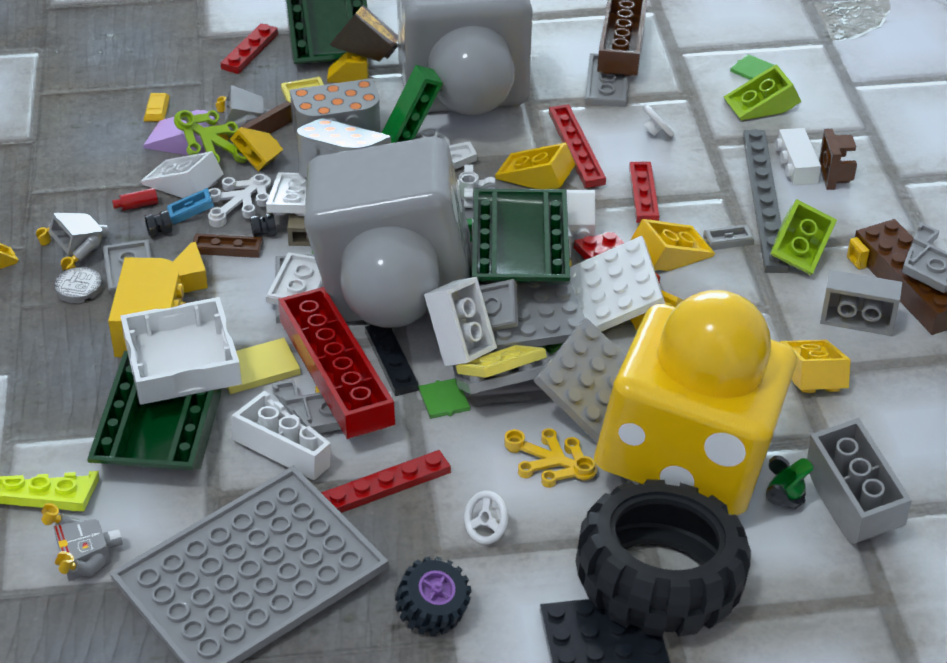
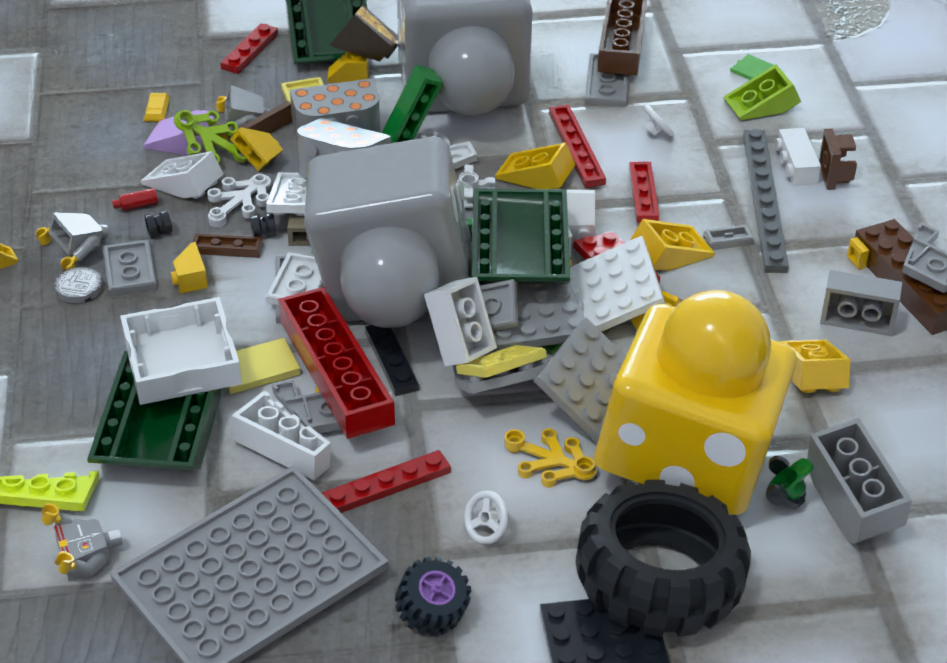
(143, 287): yellow brick -> none
(190, 206): dark azure tile -> none
(443, 398): bright green piece -> none
(803, 236): lime slope -> none

